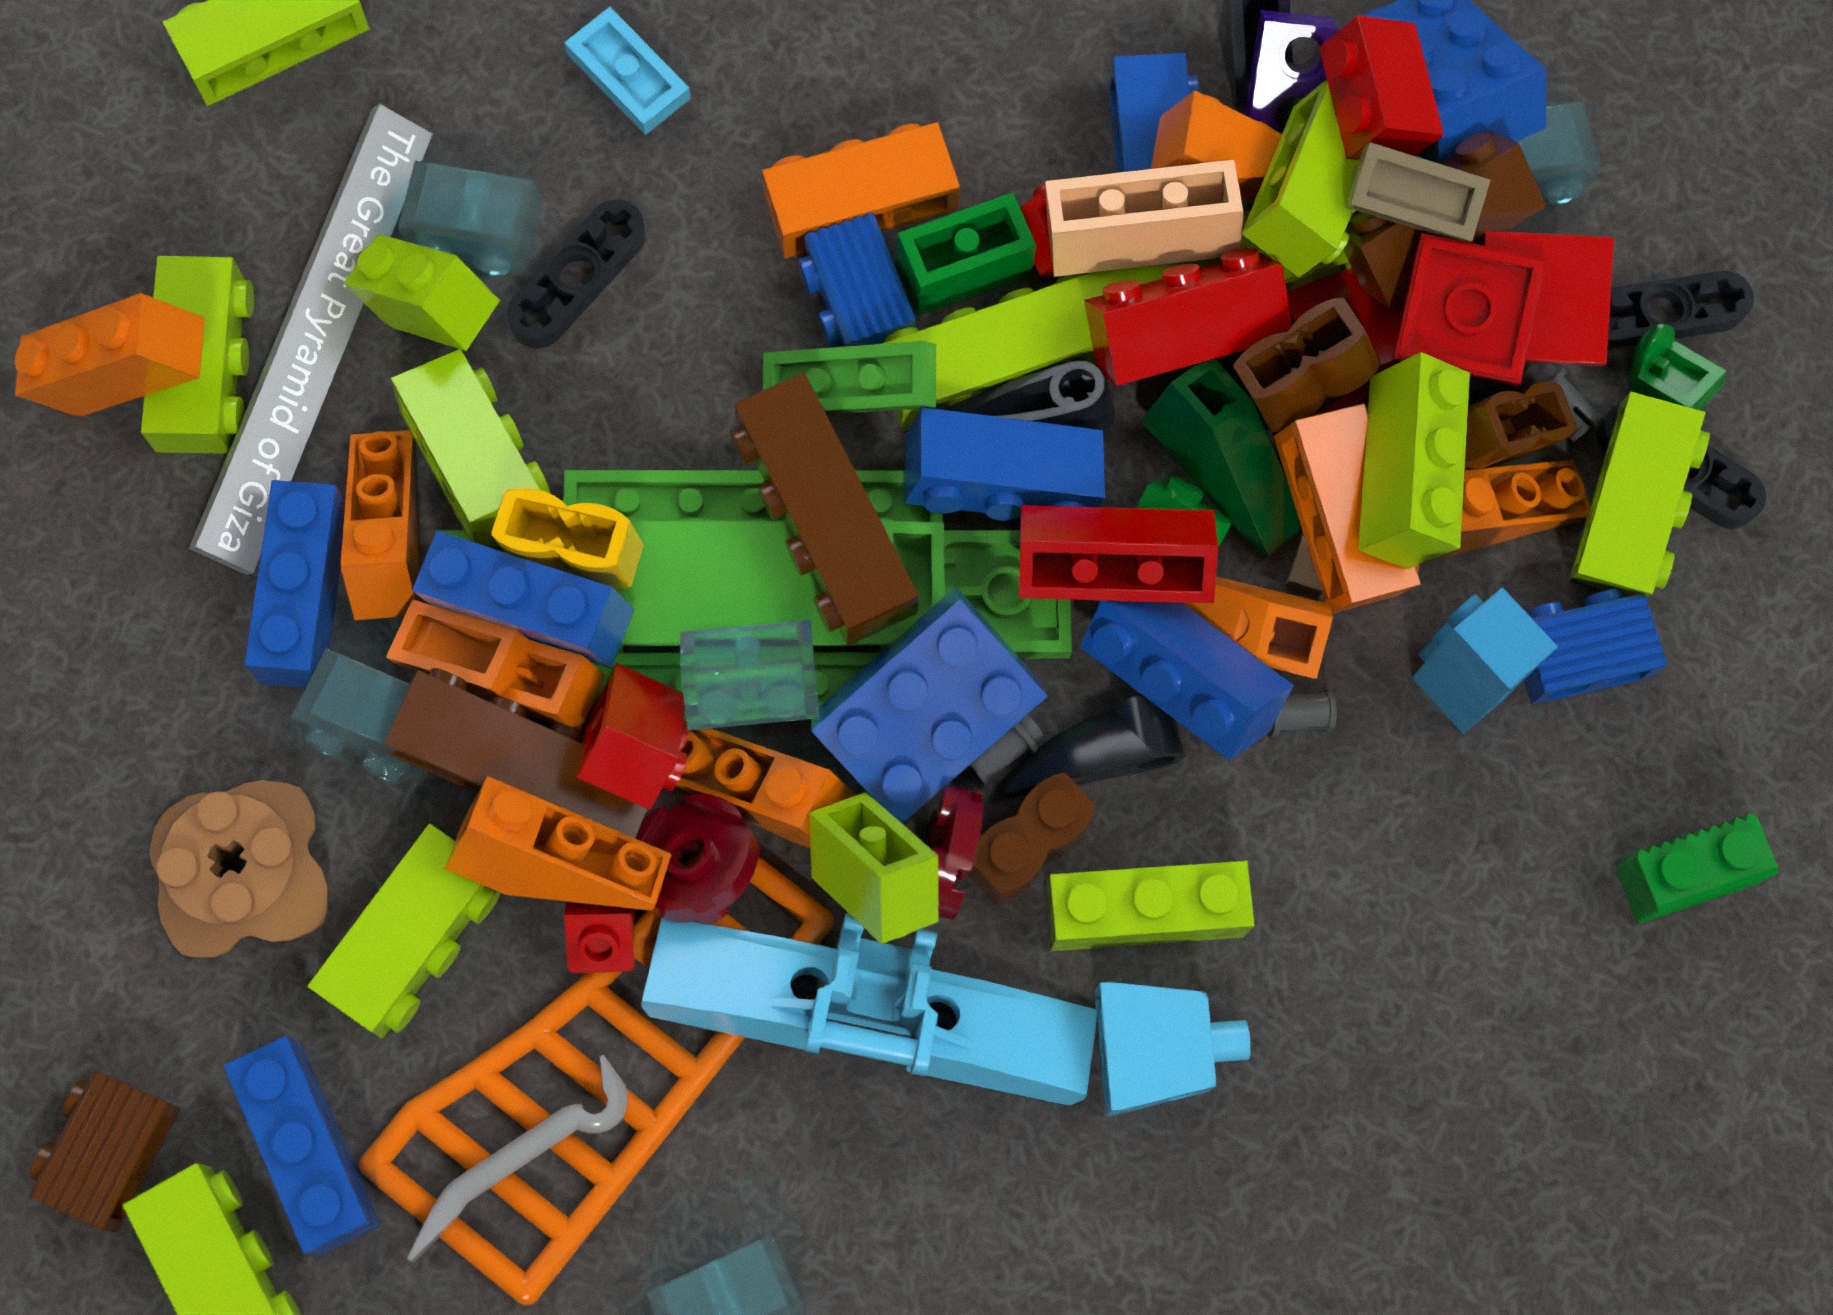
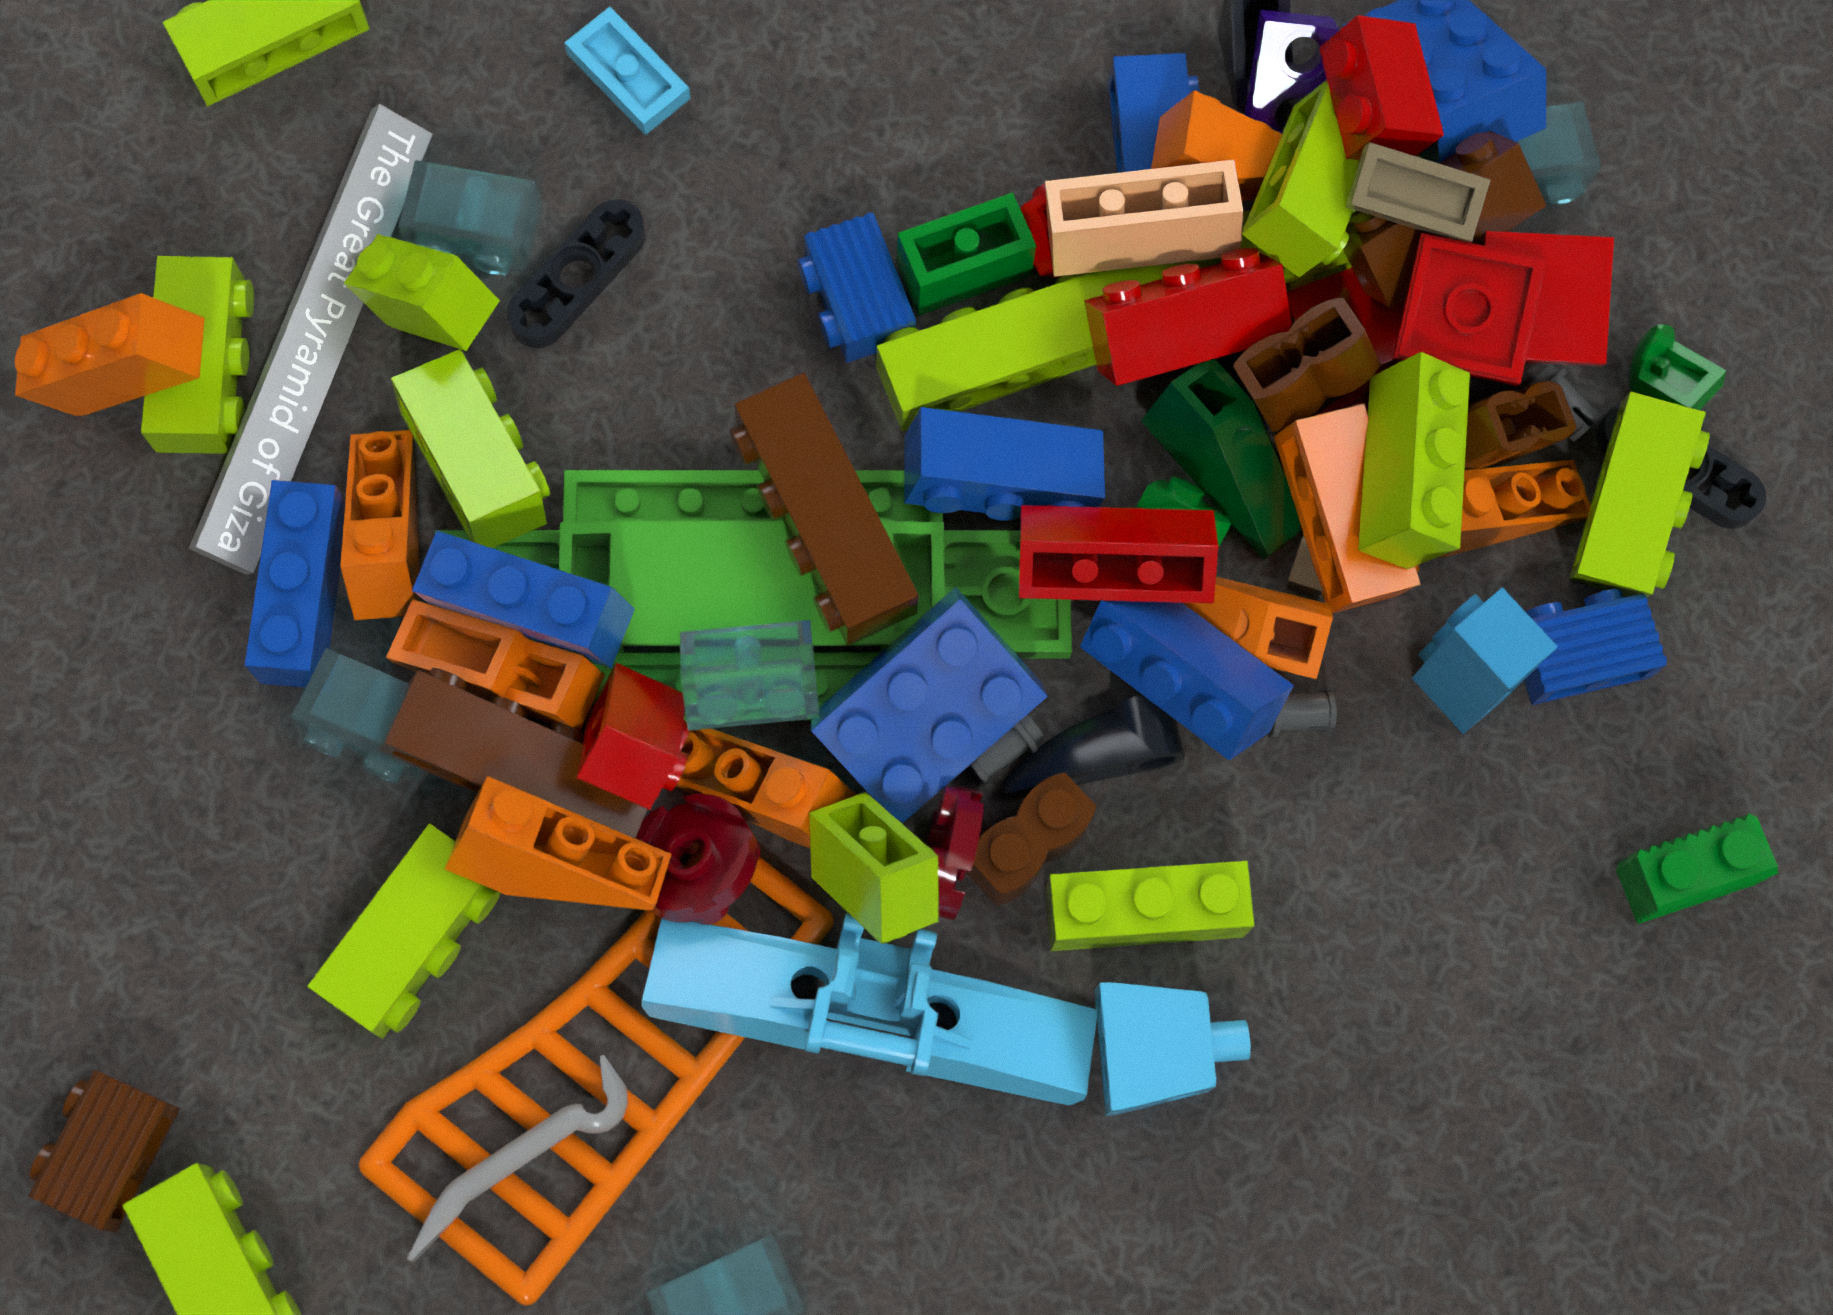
(272, 898): medium nougat brick -> none
(301, 1146): blue brick -> none
(572, 538): yellow brick -> none
(599, 938): red bracket -> none
(861, 376): bright green plate -> none
(893, 176): orange brick -> none
(1049, 398): black piece -> none
(1678, 290): black beam -> none

